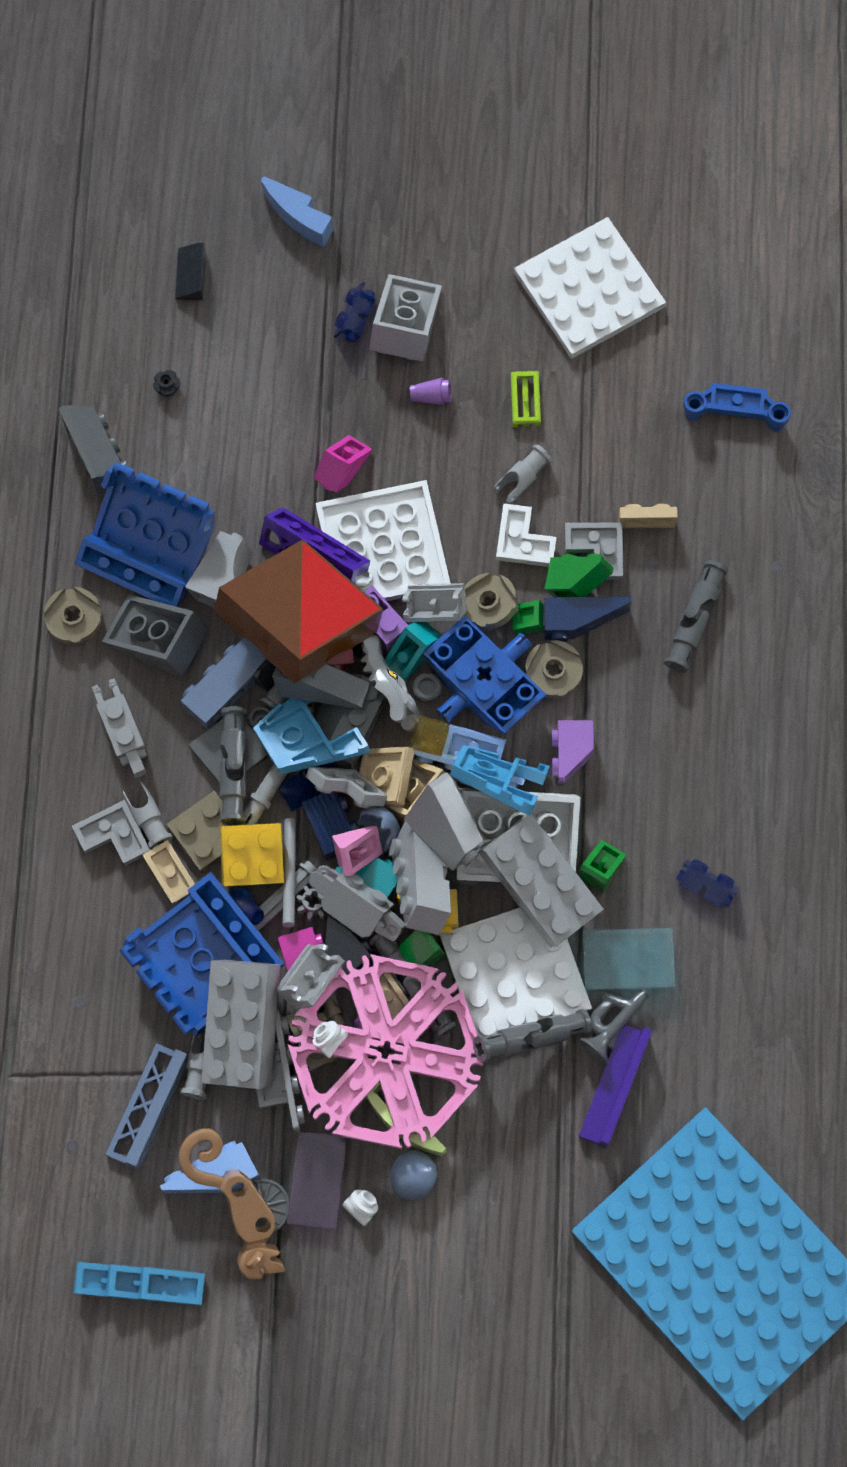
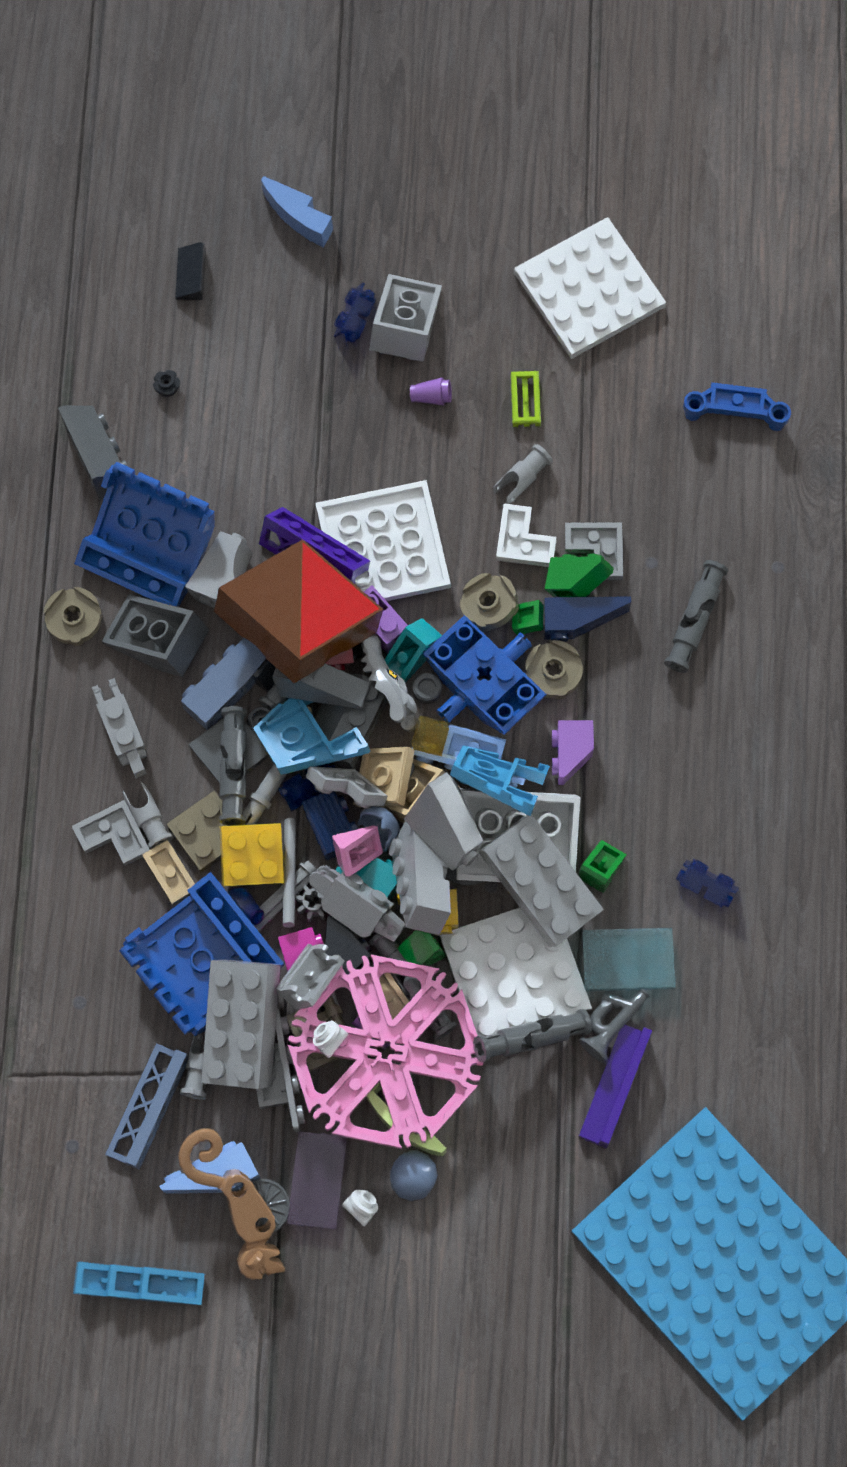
(341, 463): dark pink slope -> none
(435, 602): light grey hinge -> none
(647, 517): tan plate -> none

